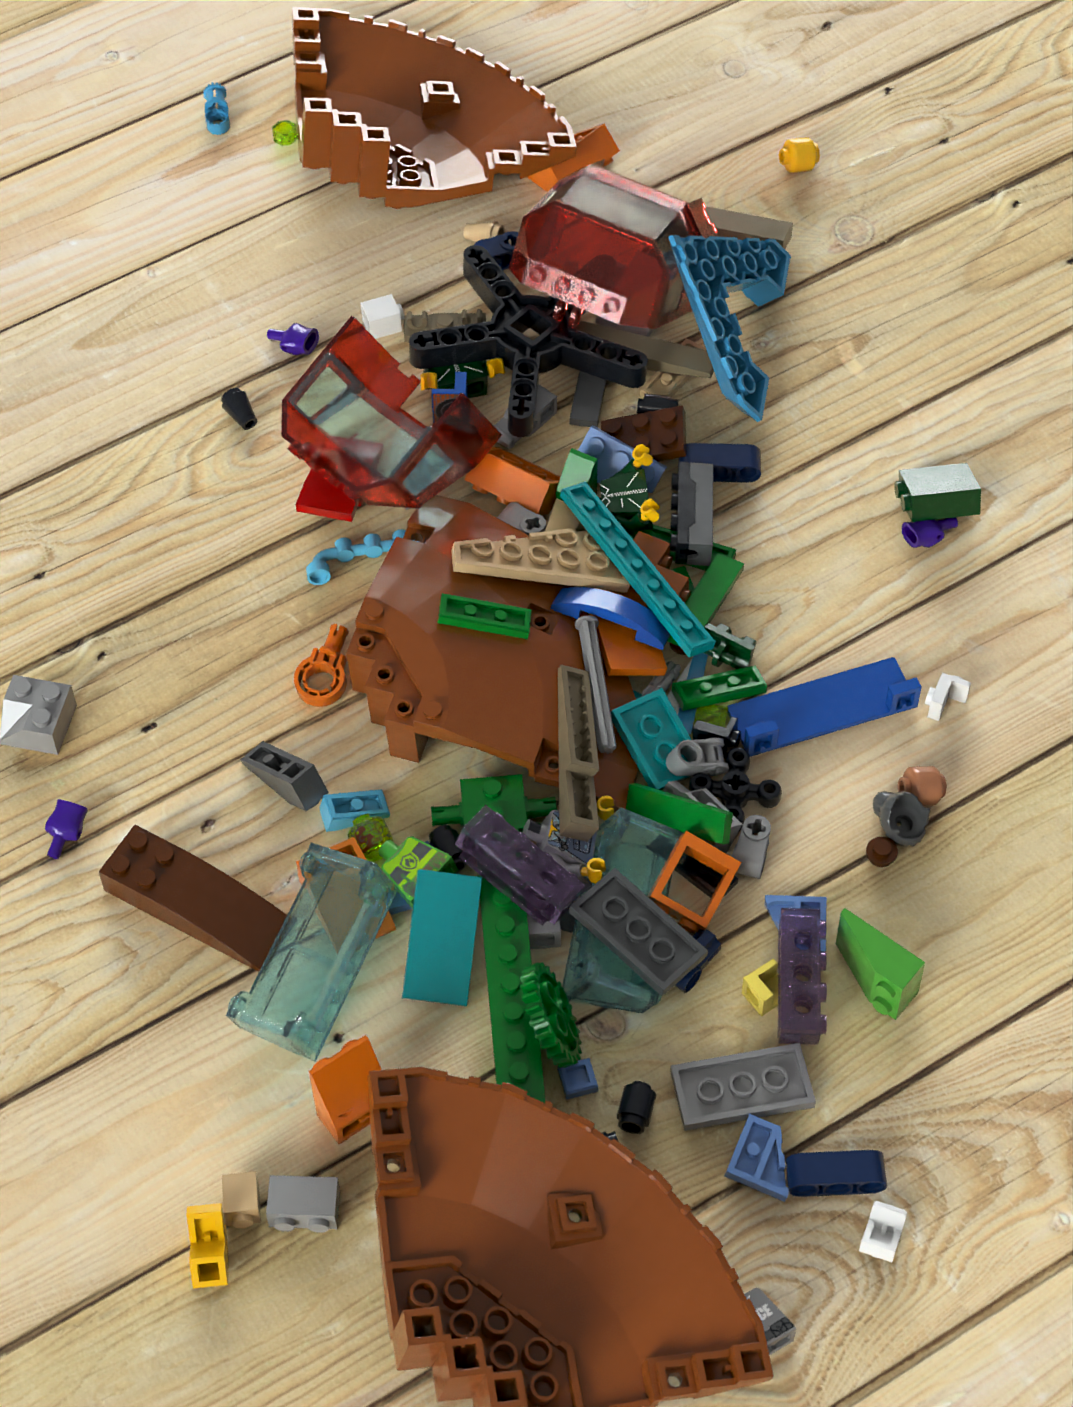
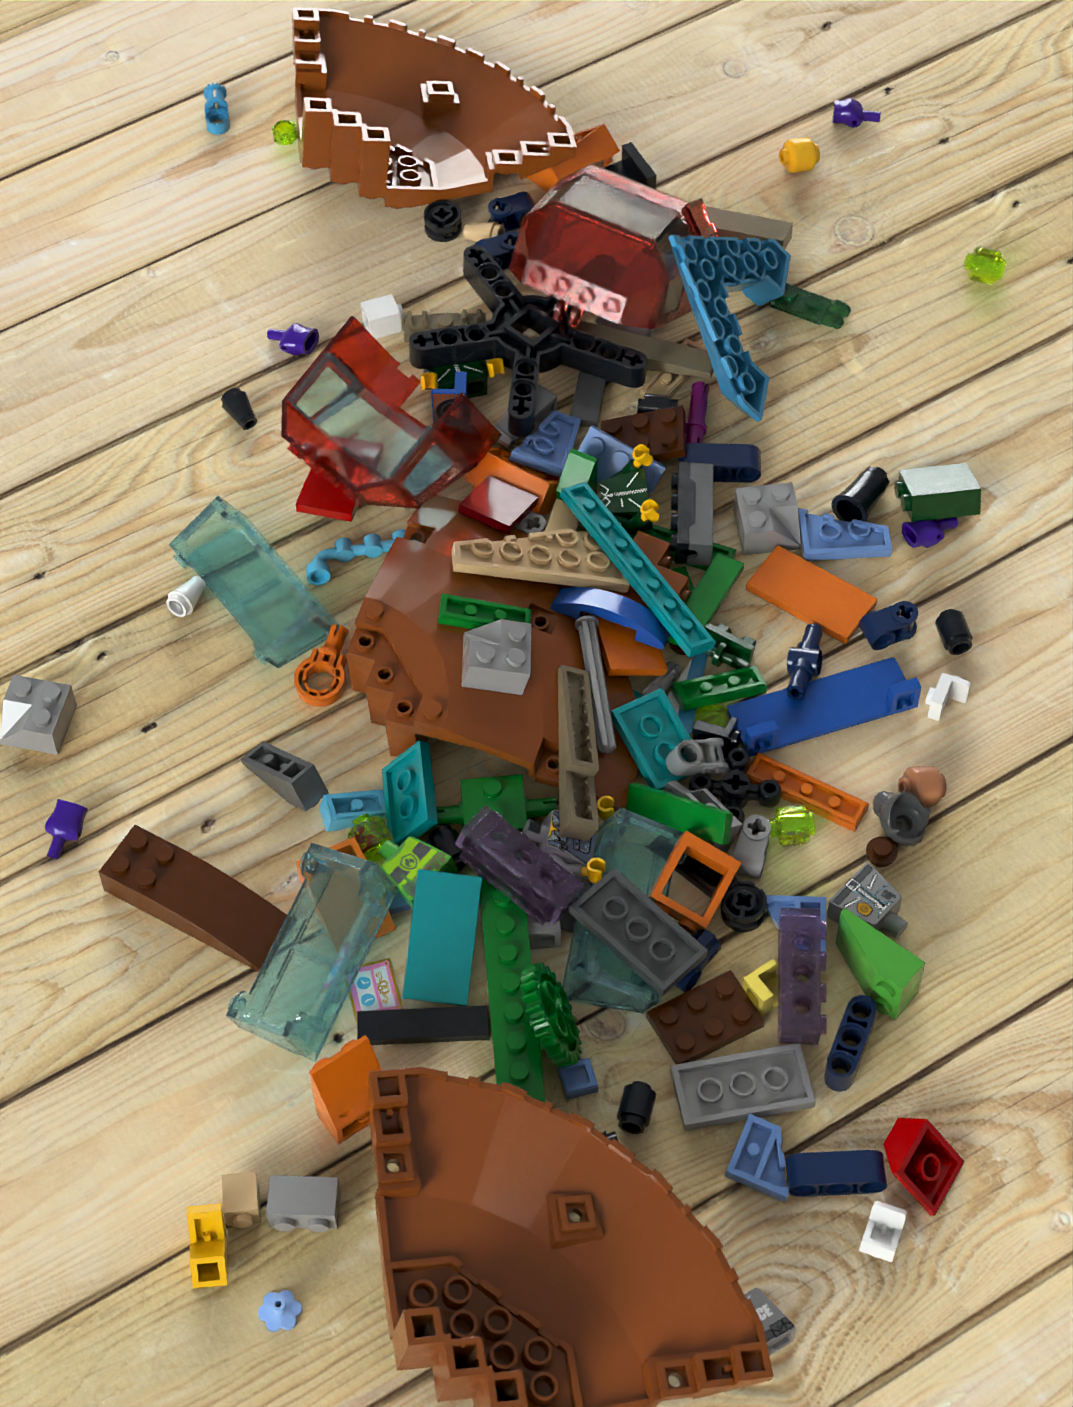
(185, 597): none -> white cone
(253, 583): none -> clear light blue windscreen
(282, 1316): none -> light blue plant
(375, 988): none -> sticker
(410, 793): none -> teal plate
(424, 1025): none -> black tile
(442, 218): none -> black wheel
(497, 657): none -> light grey slope
(498, 504): none -> tile
(510, 210): none -> dark blue piece
(549, 445): none -> medium blue wing
(634, 166): none -> black panel
(696, 425): none -> magenta pin
(705, 1019): none -> reddish brown plate
(743, 906): none -> black wheel
(767, 518): none -> light grey slope
(792, 825): none -> clear neon green head
(804, 661): none -> dark blue pin
(810, 792): none -> orange tile
(811, 594): none -> orange tile
(812, 307): none -> clear green hinge
(837, 539): none -> medium blue wing
(847, 1056): none -> dark blue beam
(852, 113): none -> dark purple piece
(861, 495): none -> black plant
(870, 899): none -> torso
(887, 627): none -> dark blue piece
(922, 1161): none -> red slope
(954, 631): none -> black brick
(984, 265): none -> clear neon green head

